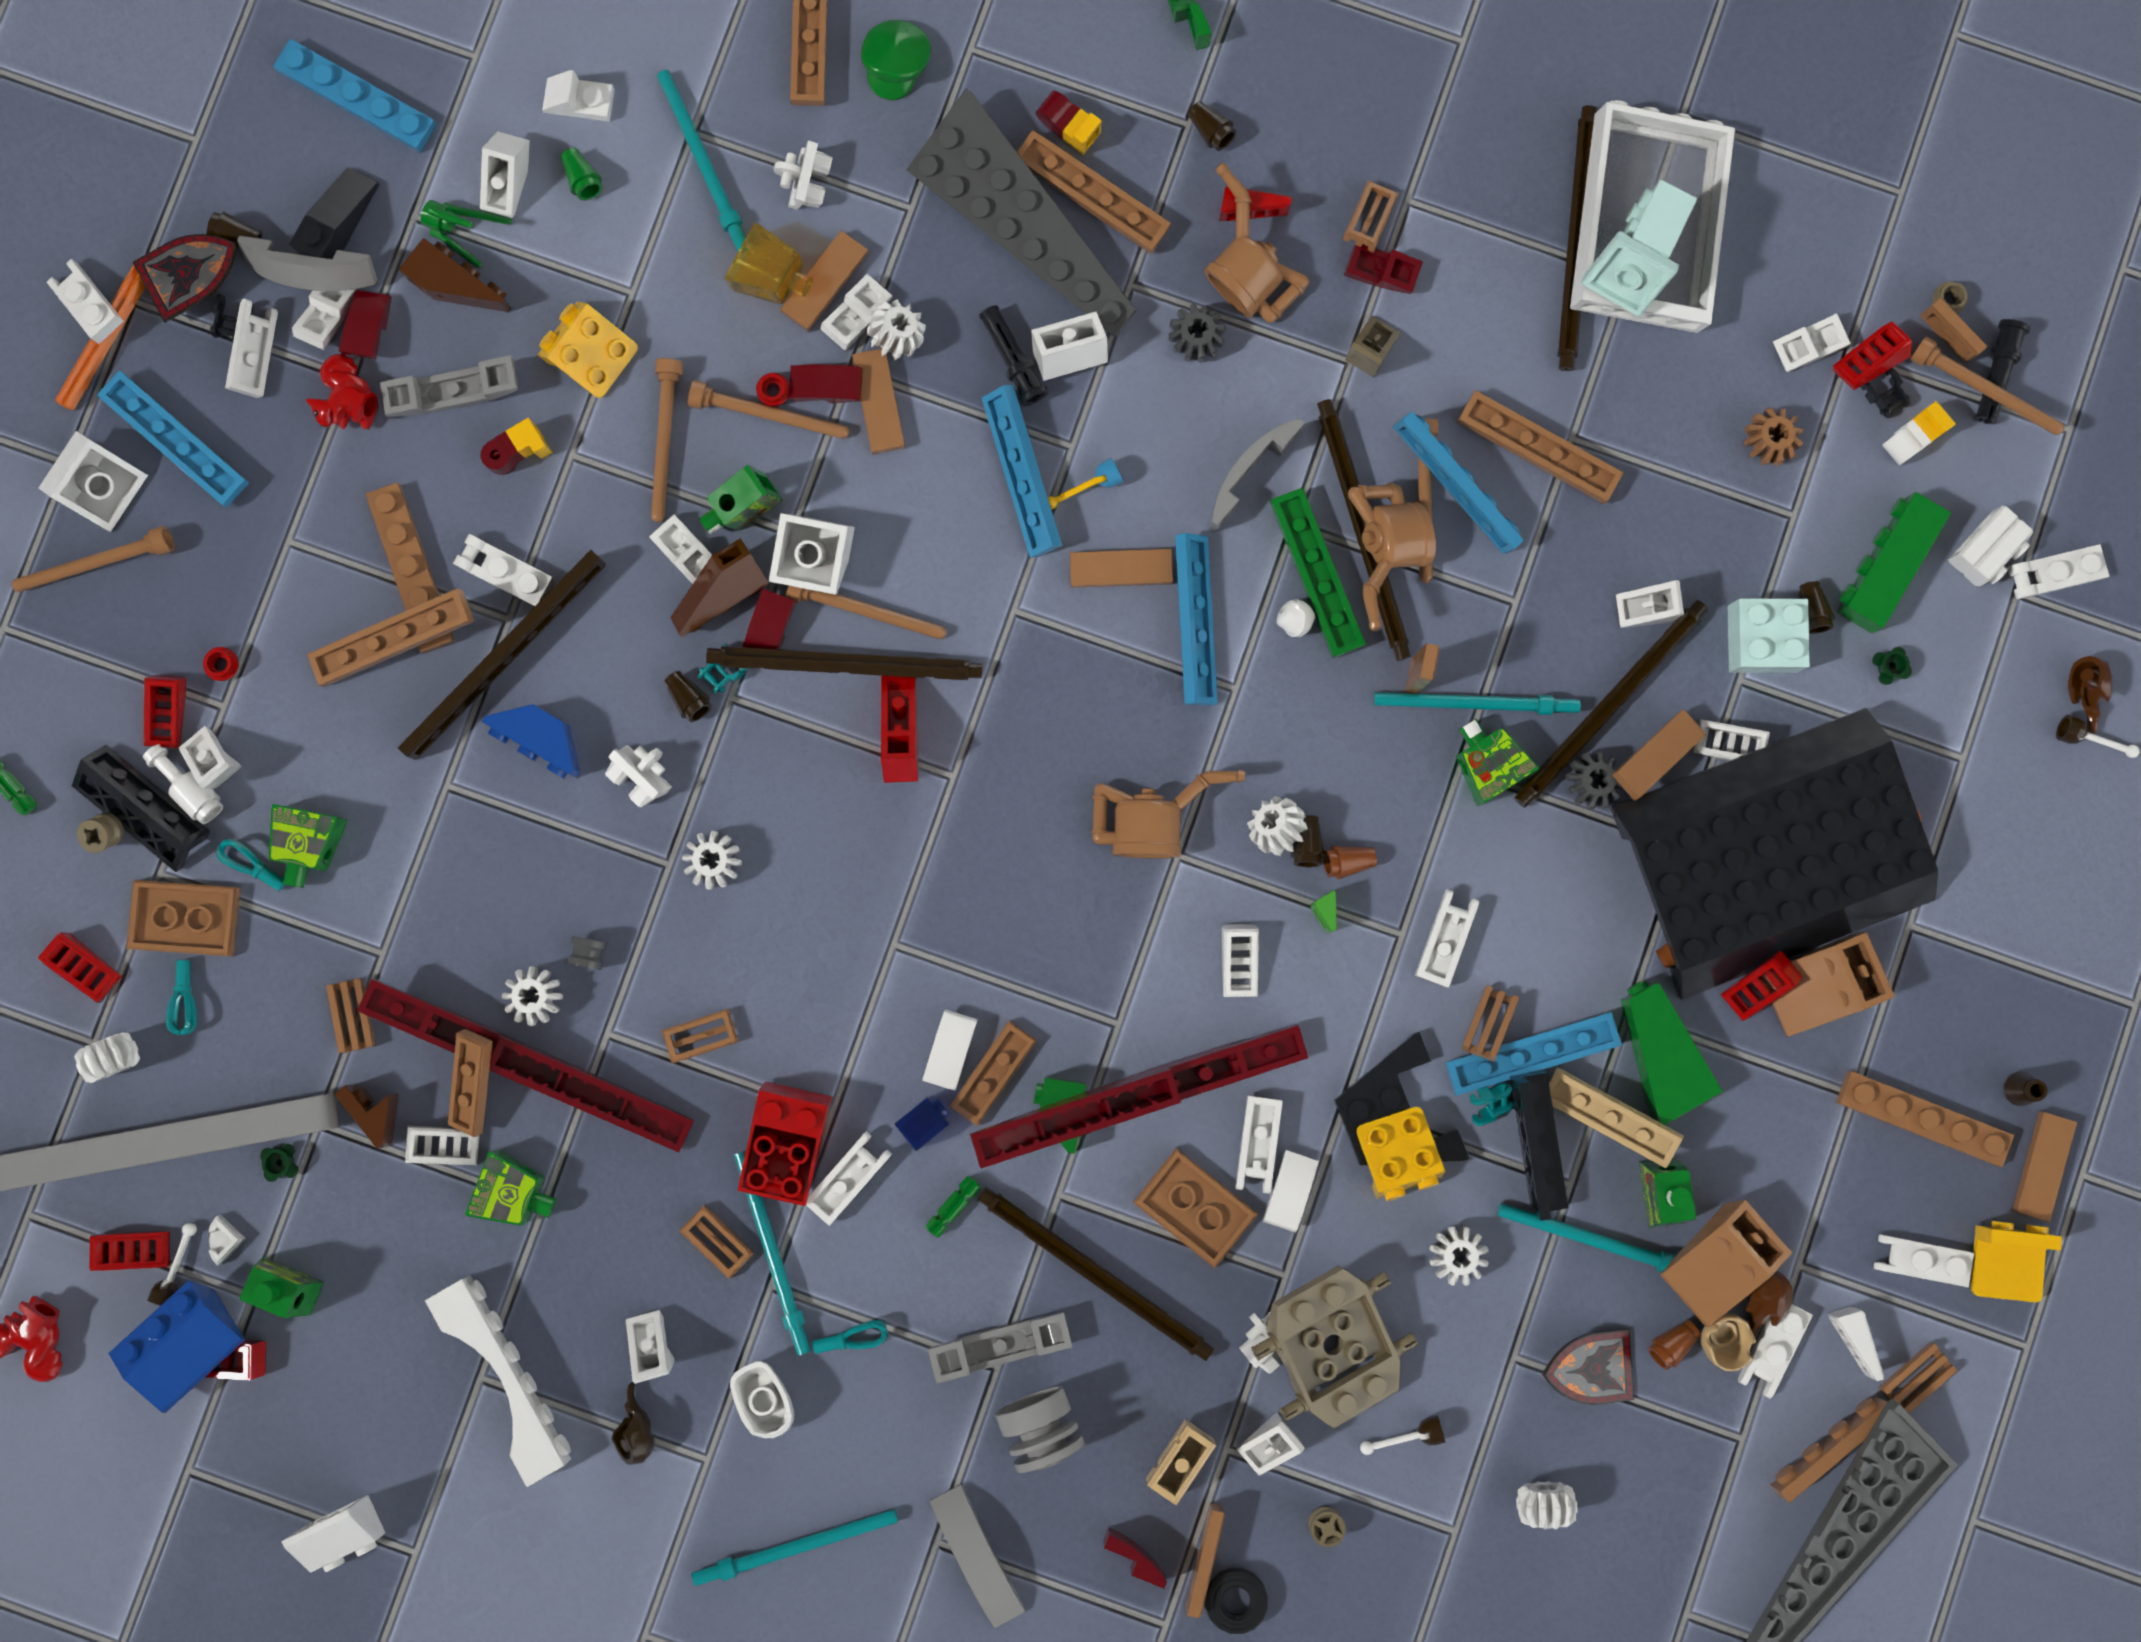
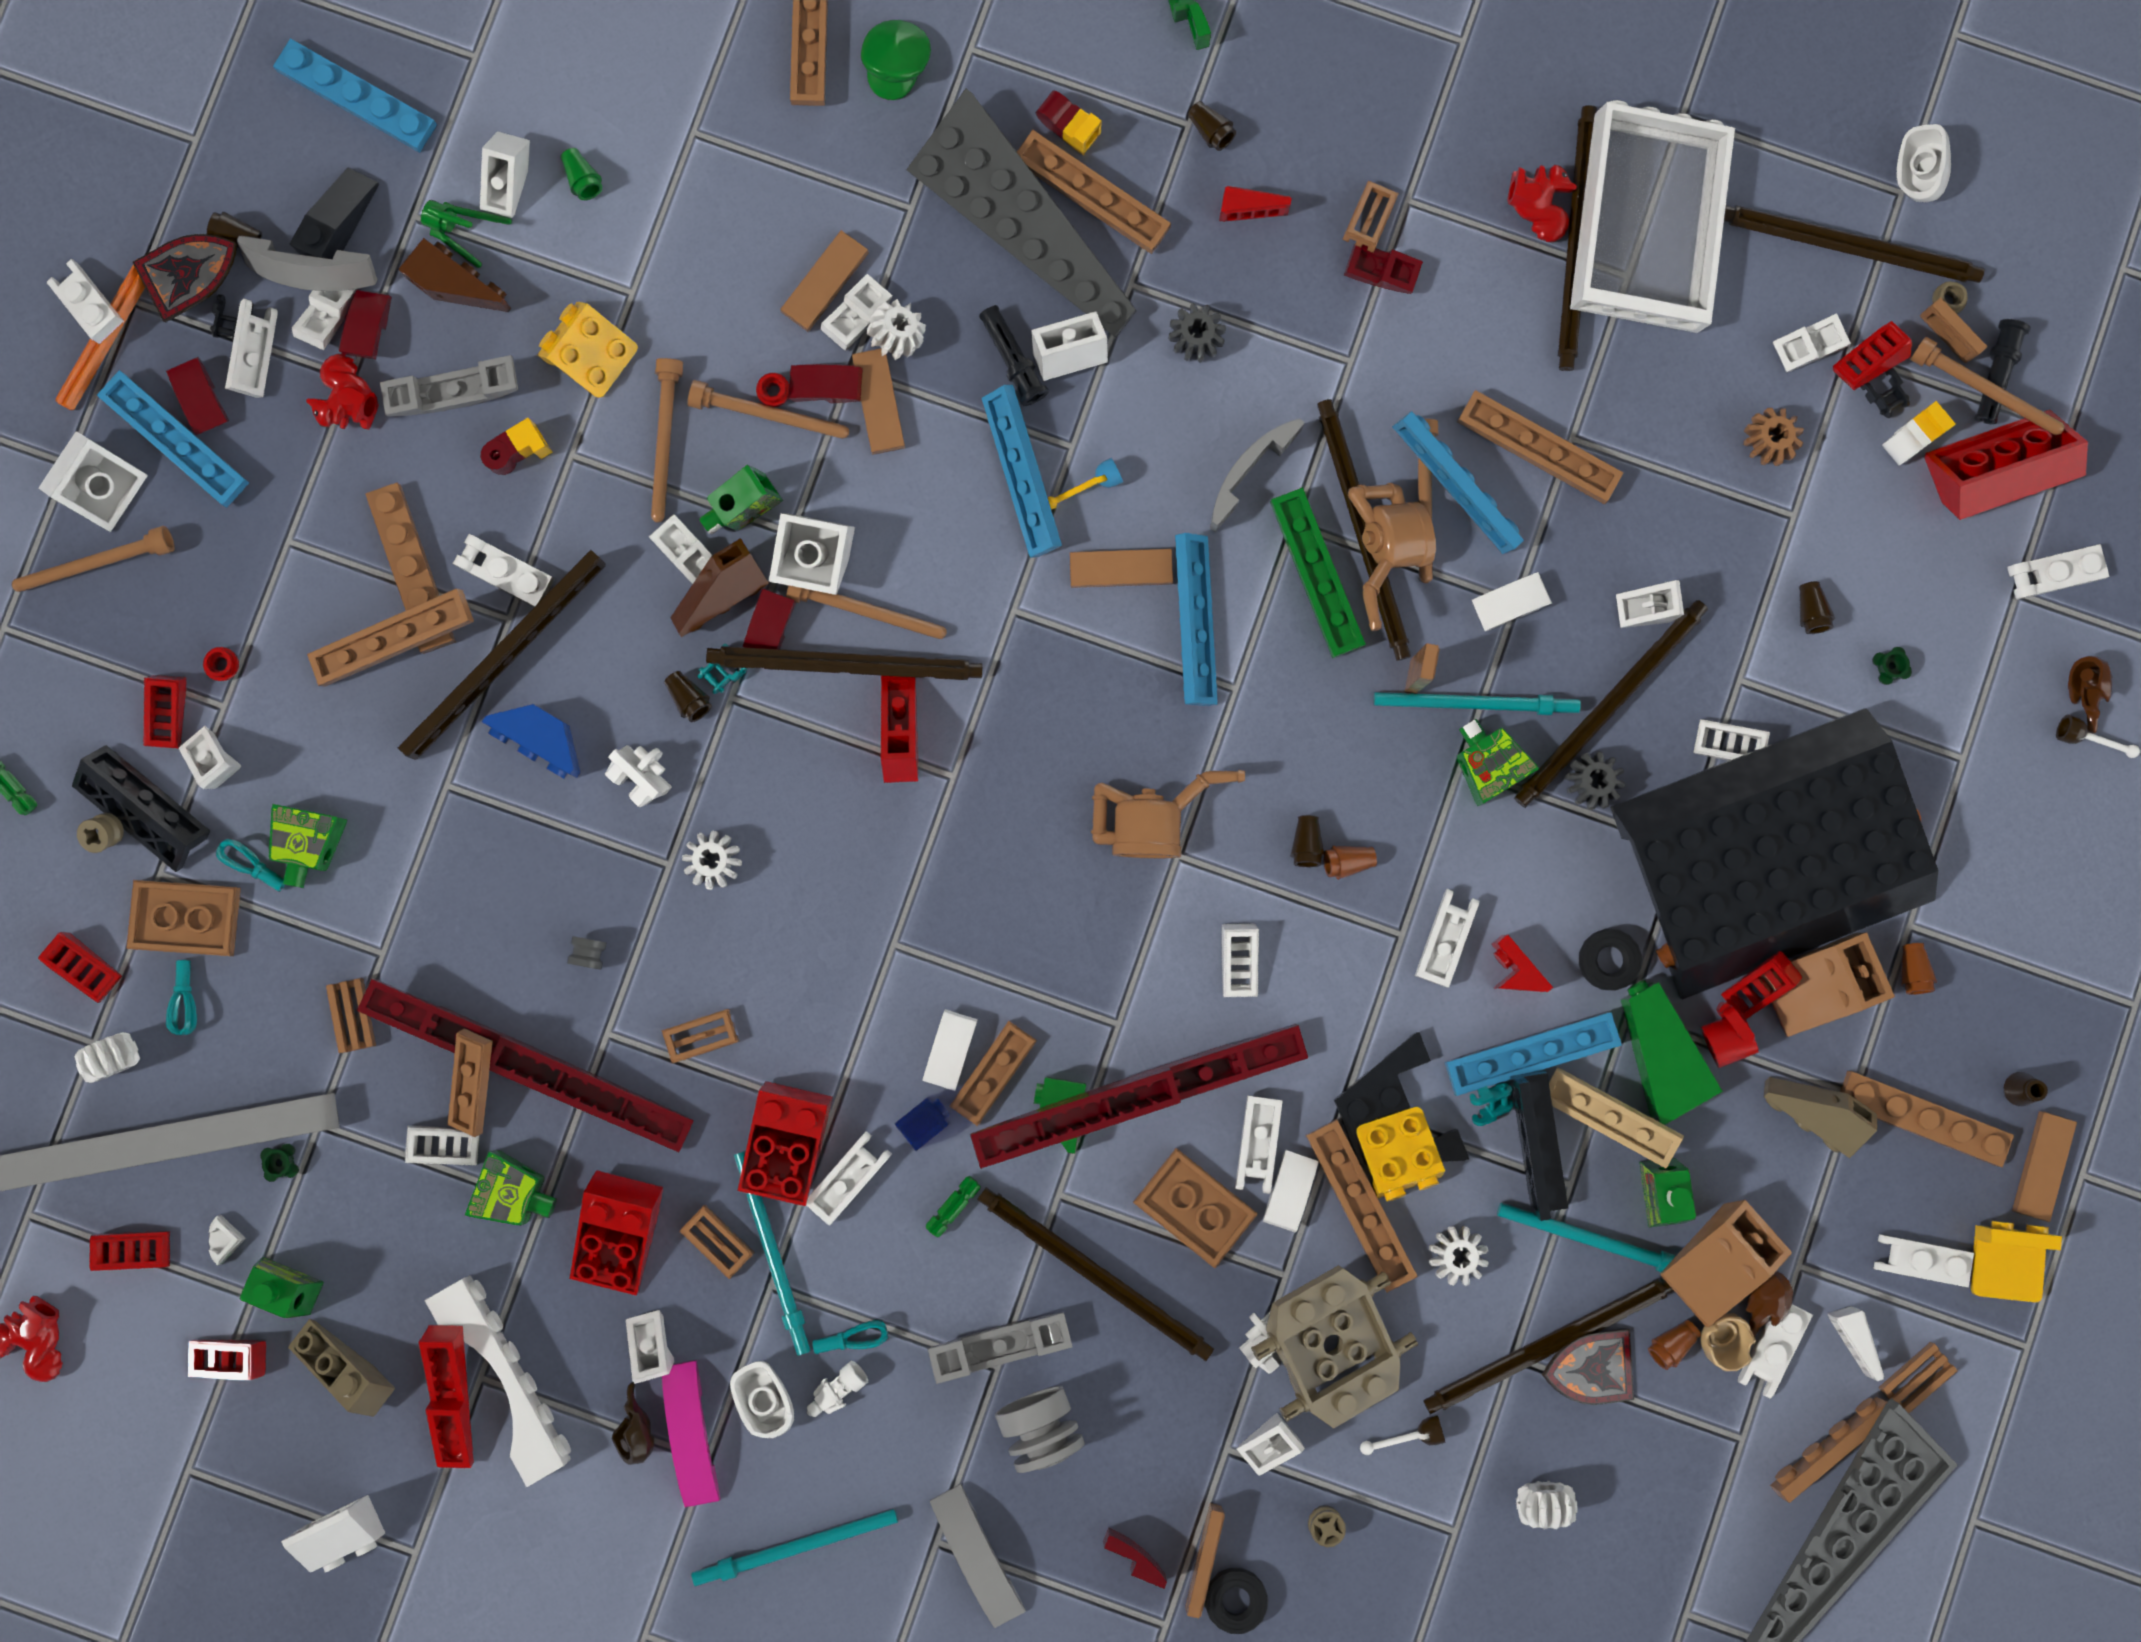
(166, 1288): hinge -> none
(177, 1345): blue slope -> none
(195, 801): white piece -> none
(197, 396): none -> dark red slope
(341, 1370): none -> dark tan slope
(375, 1121): reddish brown slope -> none
(447, 1385): none -> red slope
(532, 1010): white gear -> none
(578, 98): white slope -> none
(615, 1232): none -> red slope
(688, 1435): none -> dark pink slope
(728, 217): teal bar -> none
(767, 268): clear yellow torso -> none
(809, 162): white hips -> none
(830, 1394): none -> white piece
(1180, 1462): tan brick -> none
(1249, 269): medium nougat piece -> none
(1277, 825): white gear -> none
(1295, 618): white piece -> none
(1325, 911): bright green slope -> none
(1360, 1204): none -> medium nougat plate
(1372, 346): dark tan slope -> none
(1499, 997): medium nougat tile -> none
(1511, 601): none -> white slope
(1524, 974): none -> red slope
(1534, 199): none -> red animal
(1546, 1346): none -> dark brown piece
(1629, 274): light aqua tile -> none
(1631, 959): none -> black tyre
(1658, 754): medium nougat tile -> none
(1660, 217): light aqua brick -> none
(1729, 1037): none -> red piece
(1768, 636): light aqua brick -> none
(1829, 1114): none -> dark tan slope
(1853, 244): none -> dark brown piece
(1893, 561): green brick -> none
(1917, 970): none -> dark orange cone
(1924, 163): none -> white piece
(1991, 546): white brick -> none
(2005, 465): none -> red slope

